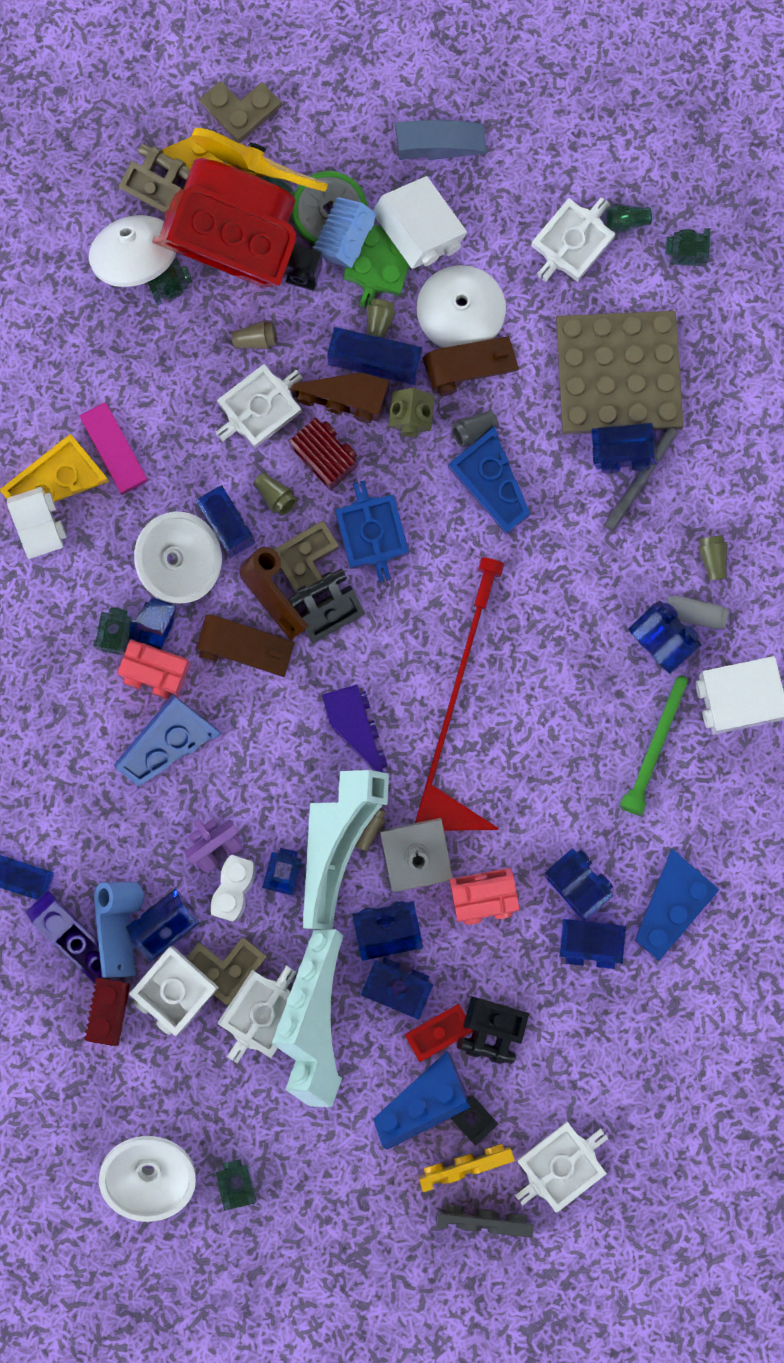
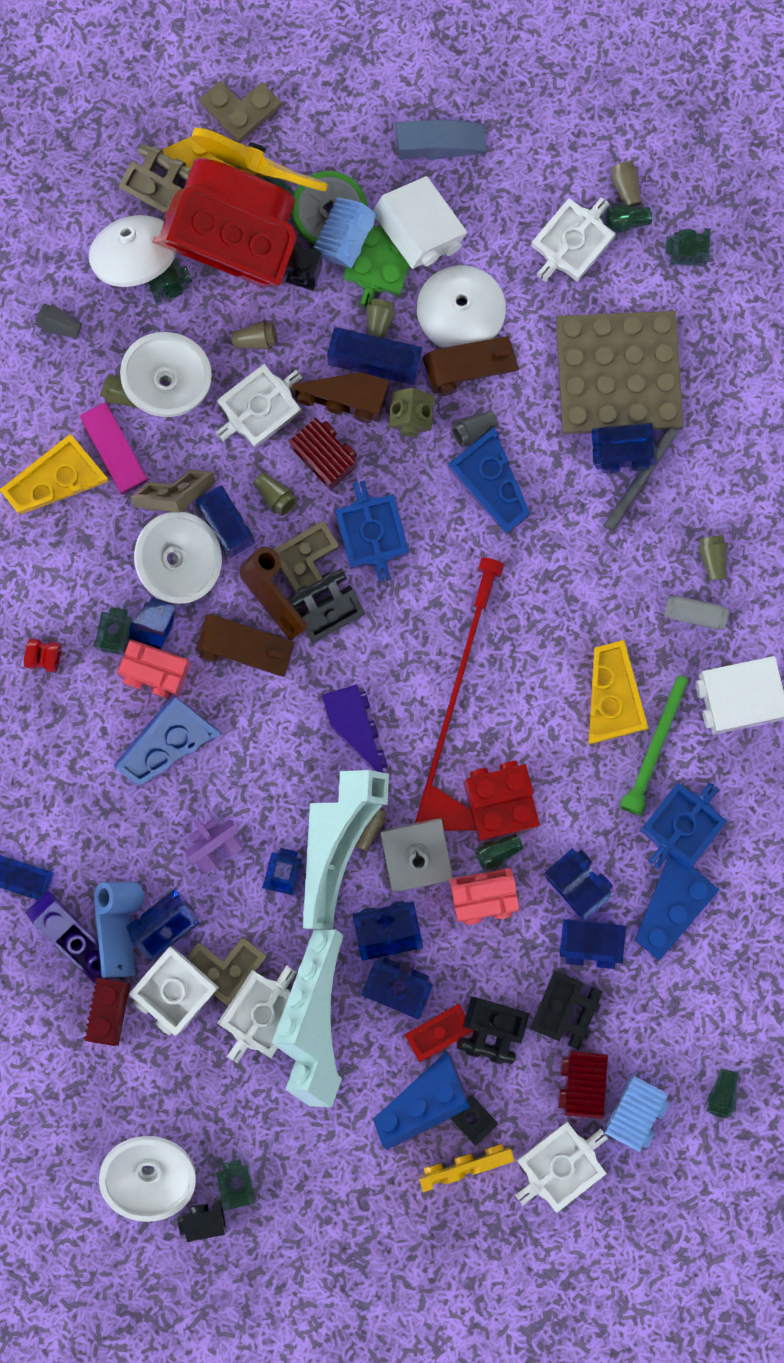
(36, 523): white brick -> none
(42, 655): none -> red wheel
(56, 321): none -> dark grey cone
(114, 393): none -> olive cone
(167, 358): none -> white dish
(174, 496): none -> dark tan plate
(203, 1222): none -> black brick
(236, 880): white brick -> none
(497, 851): none -> cone
(501, 801): none -> red plate
(514, 1225): dark grey wing -> none
(557, 1006): none -> black plate
(584, 1084): none -> dark red brick
(615, 695): none -> yellow wing
(626, 181): none -> dark tan cone
(636, 1113): none -> light blue brick
(665, 636): clear blue brick -> none
(683, 826): none -> blue plate
(723, 1095): none -> clear green cone

